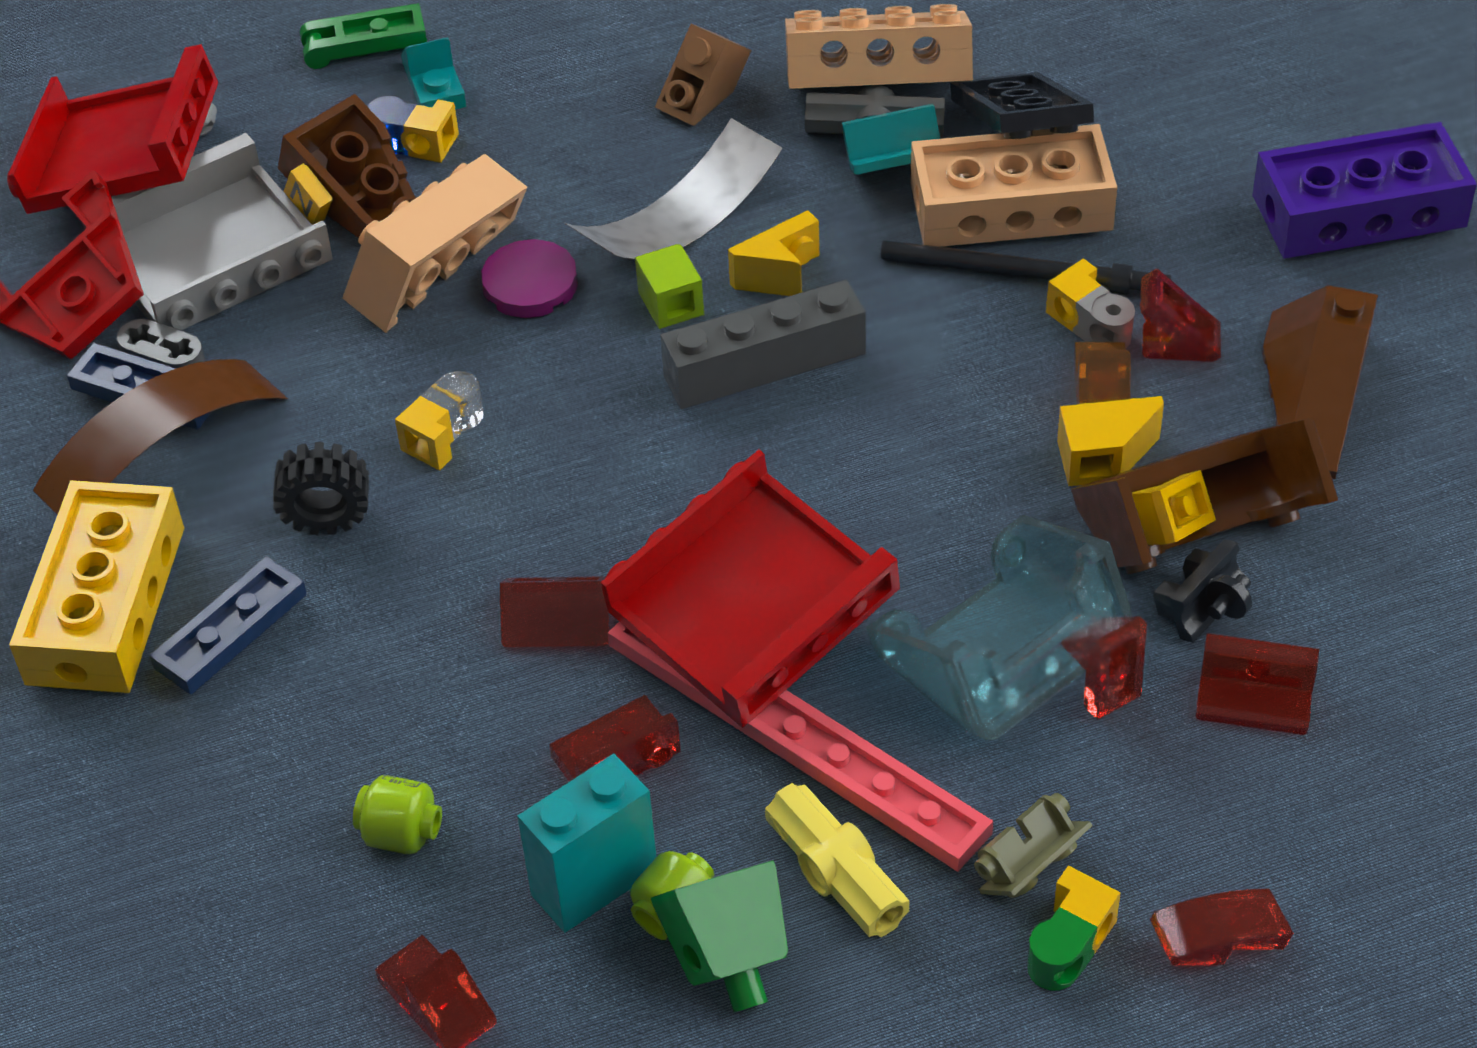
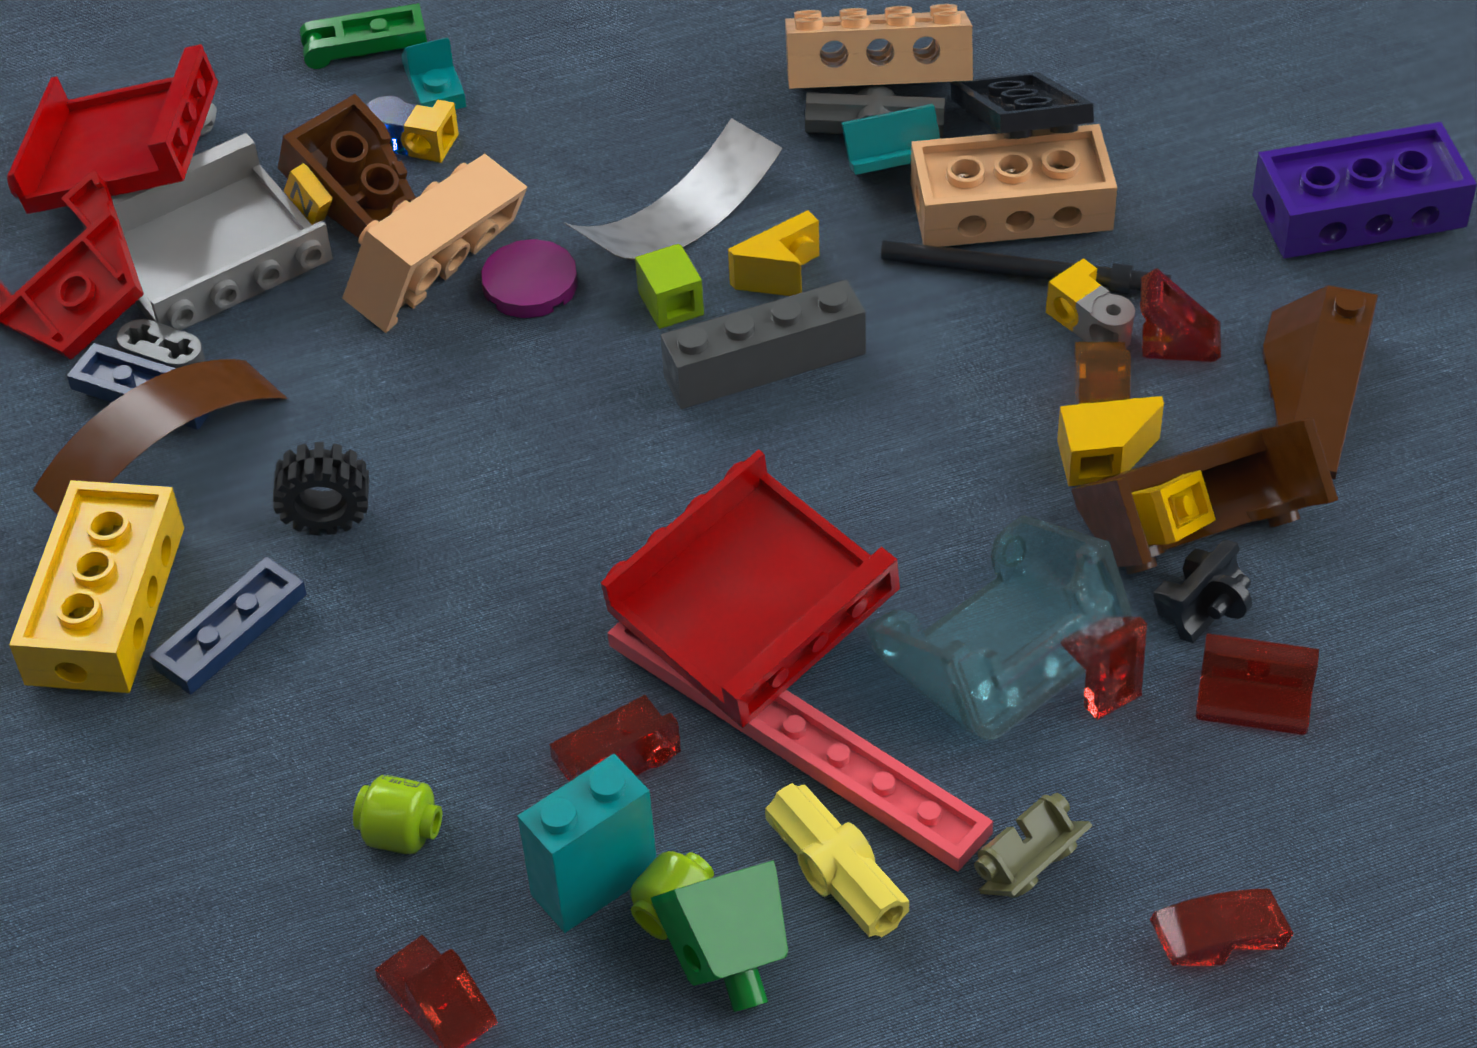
(440, 417): leg -> none
(553, 612): clear red panel -> none
(701, 75): medium nougat slope -> none
(1068, 941): leg -> none

